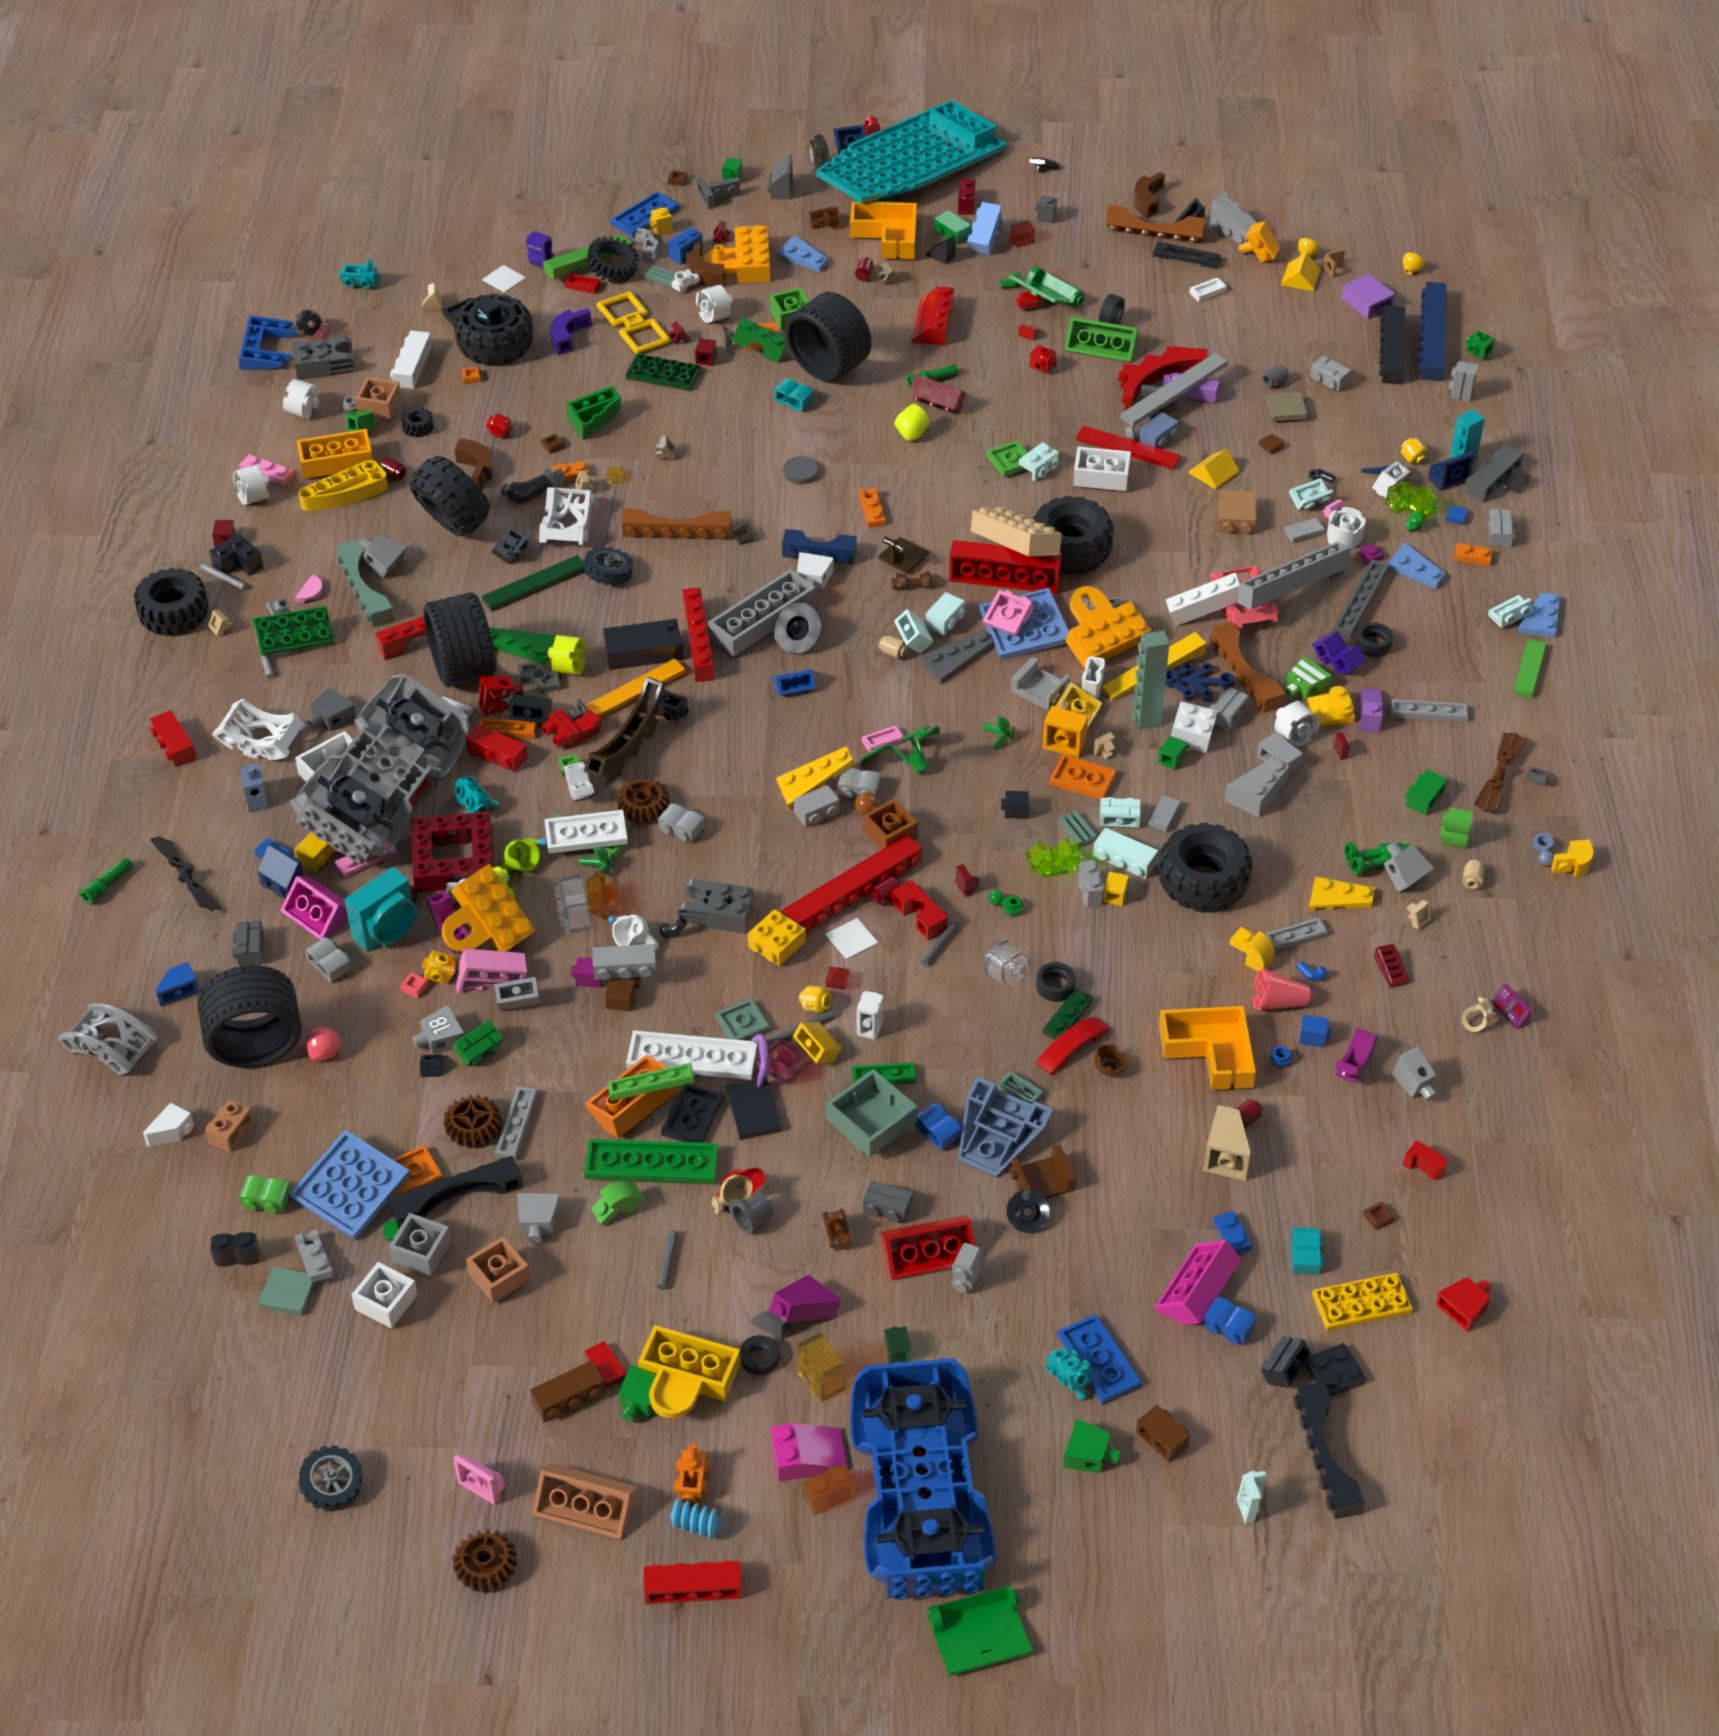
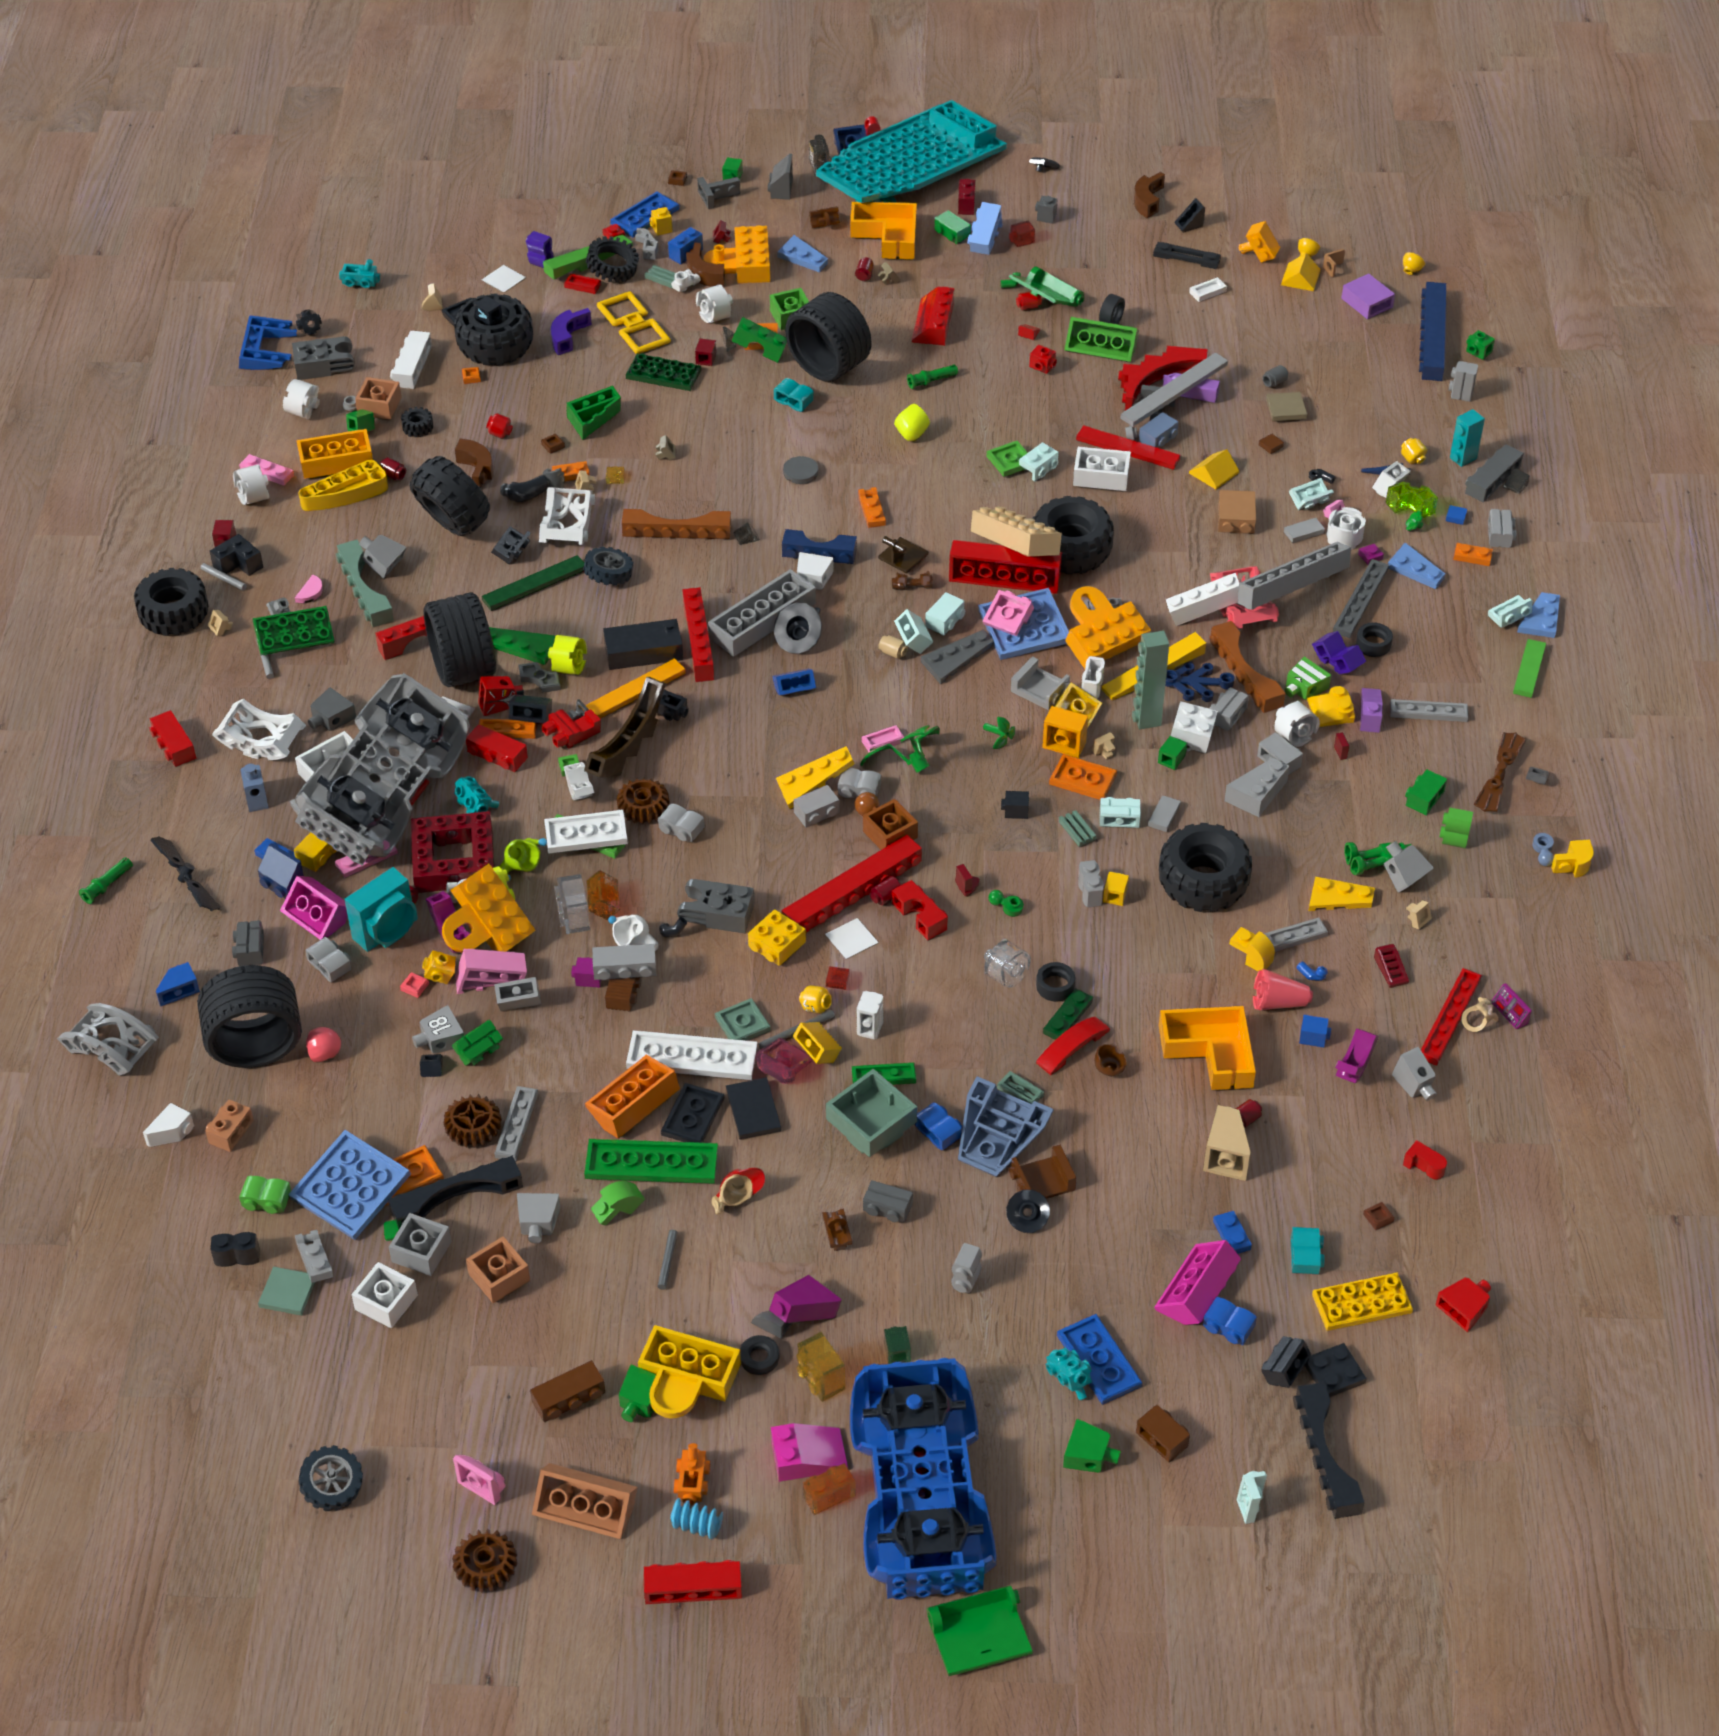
(322, 332): clear red tile -> none
(603, 860): green plant -> none
(606, 1363): red tile -> none
(613, 230): none -> red plate
(651, 1081): bright green tile -> none
(678, 333): dark red tile -> none
(752, 1210): dark grey hat -> none
(764, 1057): medium lavender animal -> none
(925, 1246): red slope -> none
(937, 394): dark red brick -> none
(939, 943): dark grey bar -> none
(944, 251): black slope -> none
(1054, 861): clear neon green brick -> none
(1125, 853): light aqua brick -> none
(1190, 227): dark orange arch -> none
(1229, 219): light grey wedge -> none
(1281, 1052): blue plate -> none
(1331, 373): light grey brick -> none
(1392, 345): black brick -> none
(1450, 1016): none -> red tile
(1451, 471): dark blue slope -> none
(1473, 874): tan brick -> none

